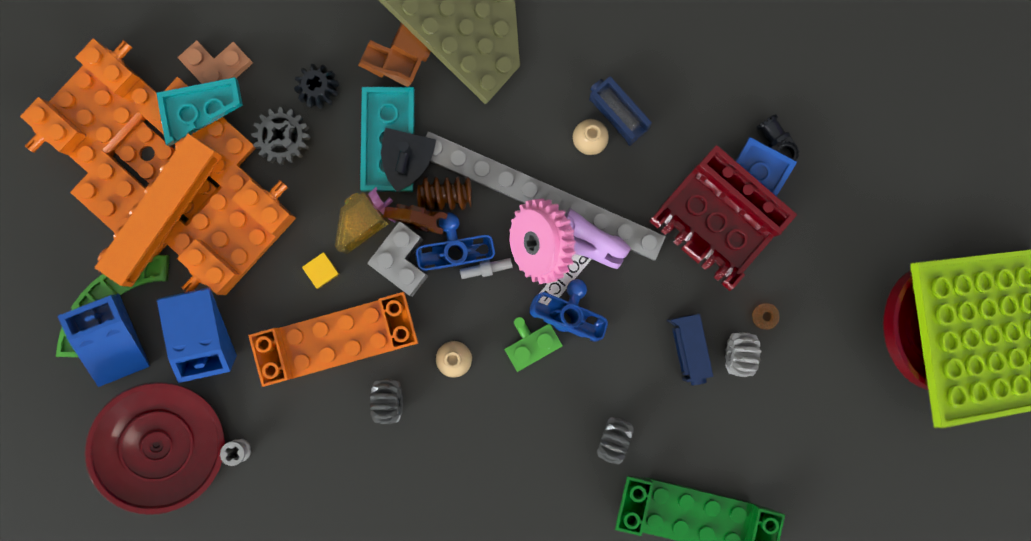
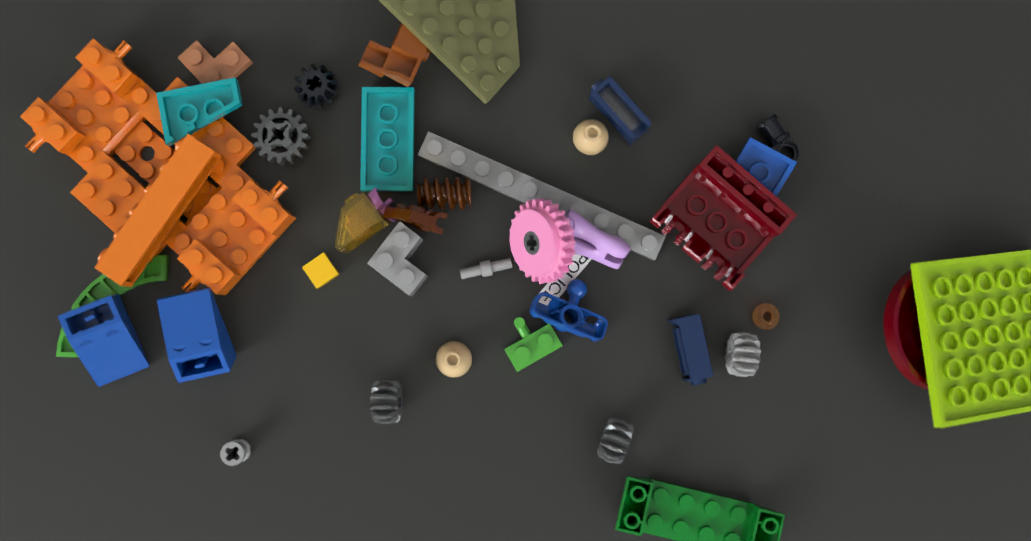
(154, 448): dark red container -> none
(333, 339): orange slope -> none
(405, 157): black shield -> none
(439, 254): blue piece -> none

